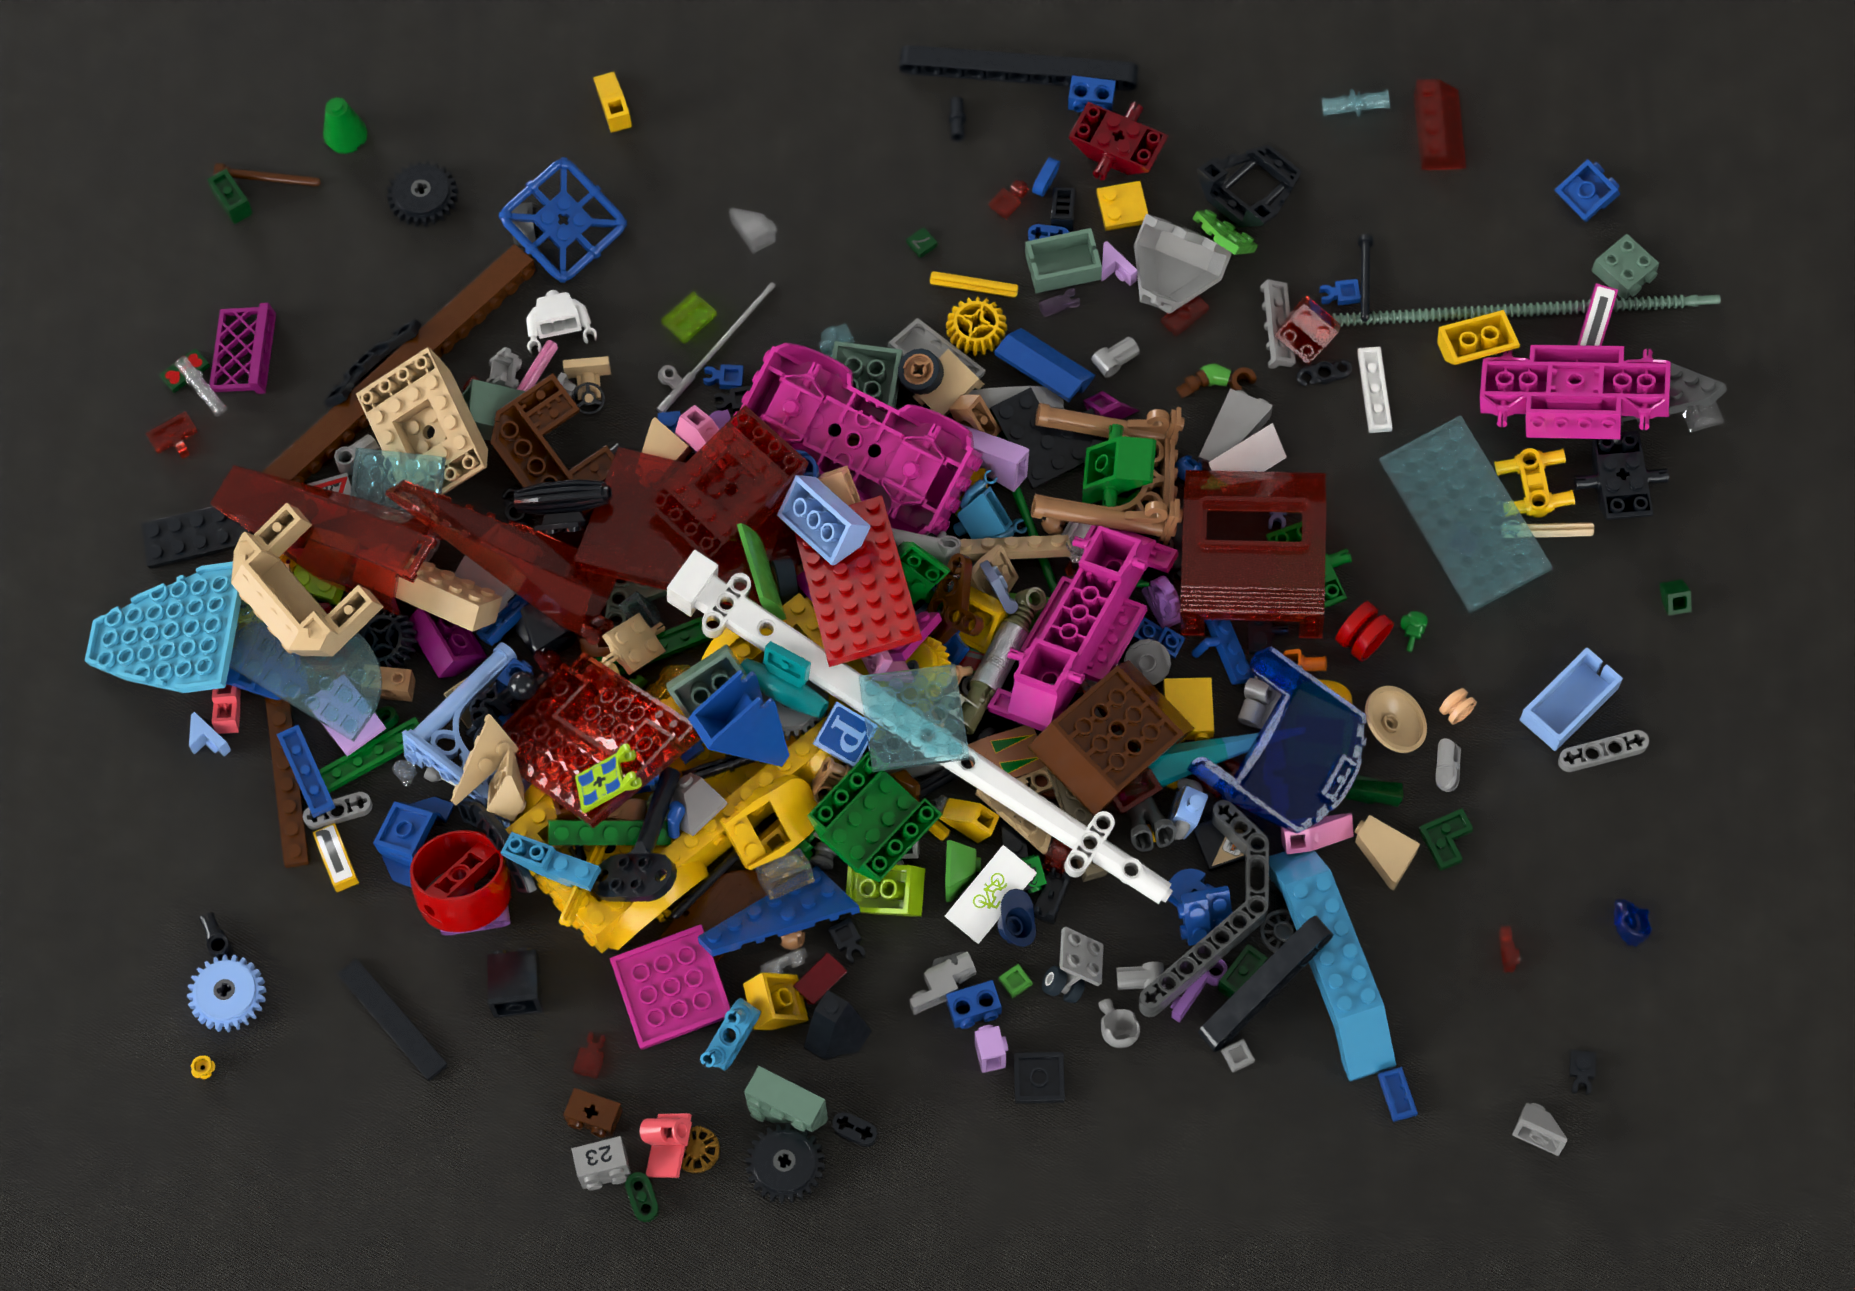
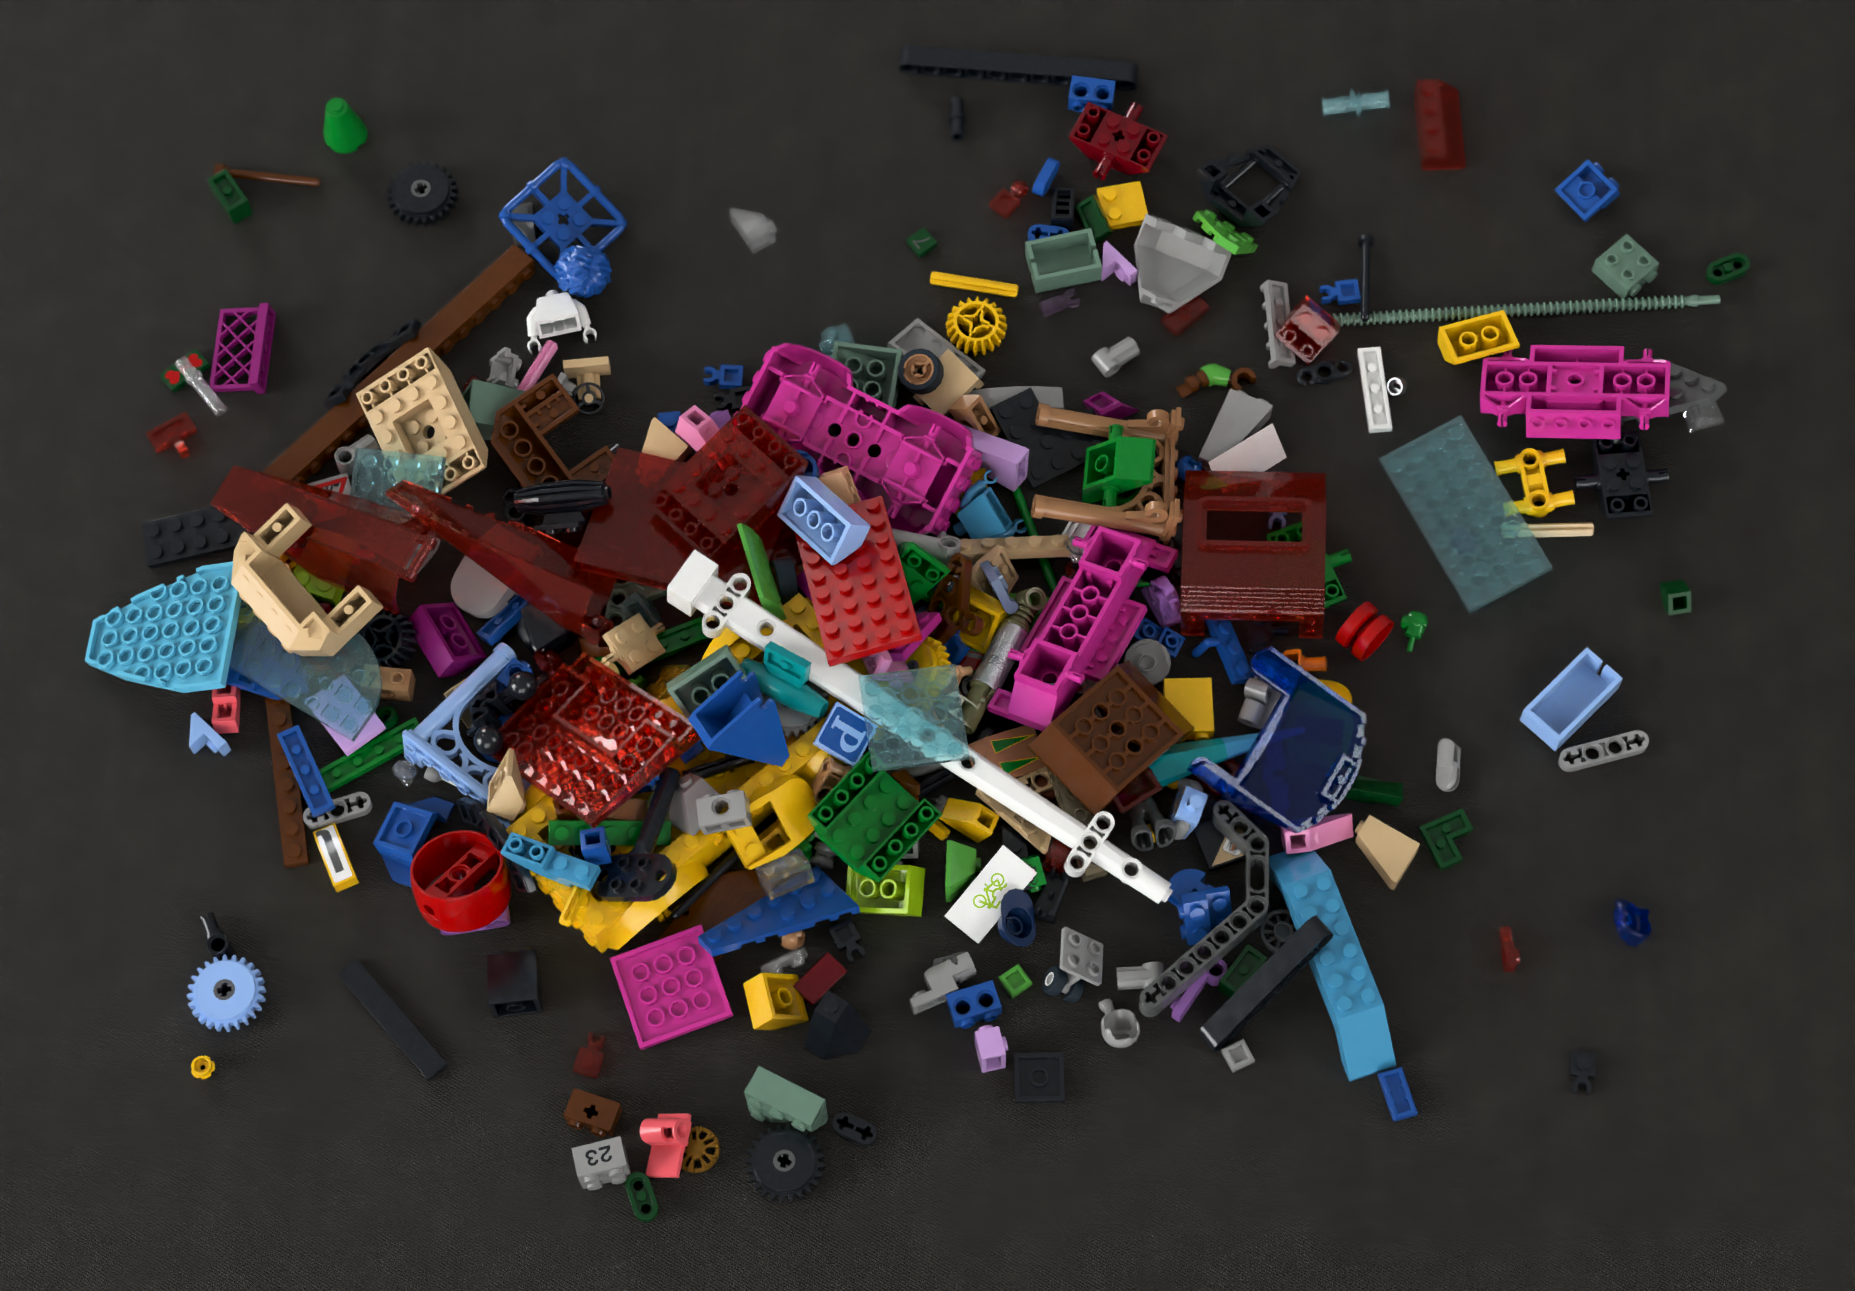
(450, 597): tan brick -> none
(484, 758): tan wing -> none
(582, 271): none -> blue hair
(595, 846): none -> blue brick
(606, 779): lime flag -> none
(613, 102): yellow slope -> none
(674, 818): blue arm -> none
(679, 384): light grey piece -> none
(689, 317): clear neon green plate -> none
(723, 1048): dark azure piece -> none
(736, 817): none -> light grey brick
(1044, 364): blue slope -> none
(1053, 526): medium nougat piece -> none
(1094, 218): none -> dark green tile
(1395, 390): none -> flat silver hinge
(1396, 719): tan dish -> none
(1457, 706): light nougat wheel -> none
(1540, 1129): light grey slope -> none
(1597, 316): slope -> none
(1726, 268): none -> dark green plate

